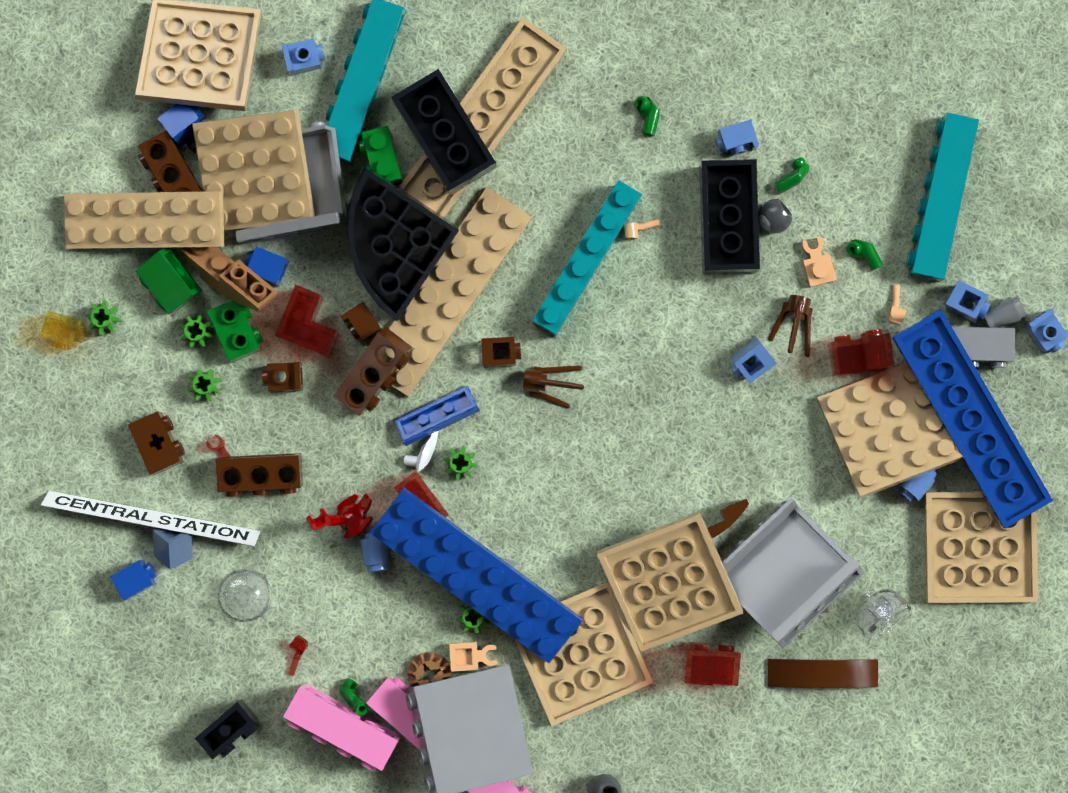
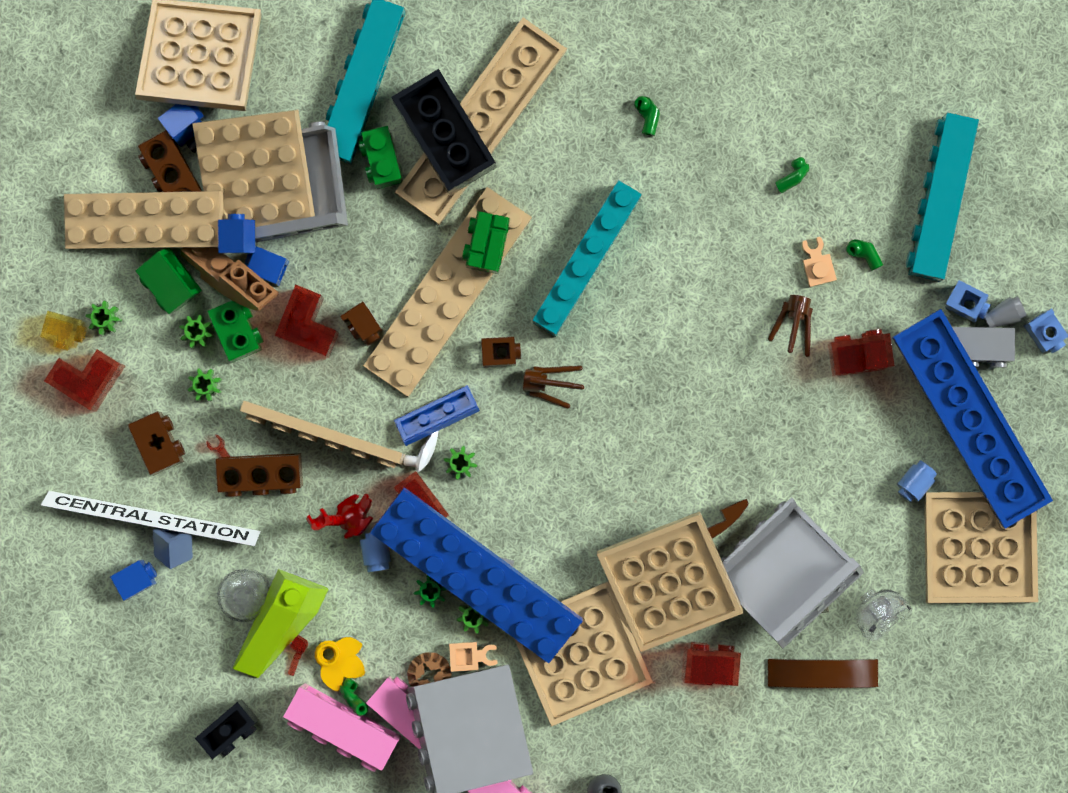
(91, 384): none -> clear red brick
(236, 234): none -> blue brick
(285, 613): none -> lime wedge
(293, 379): reddish brown brick -> none
(297, 65): medium blue brick -> none
(312, 432): none -> tan plate
(343, 664): none -> yellow plate
(361, 377): reddish brown brick -> none
(393, 240): black brick -> none
(426, 597): none -> green gear
(487, 242): none -> green brick
(630, 230): light nougat hand -> none
(729, 216): black brick -> none
(737, 138): medium blue brick -> none
(762, 361): medium blue brick -> none
(775, 216): dark grey piece -> none
(886, 430): tan plate -> none
(896, 314): light nougat hand -> none

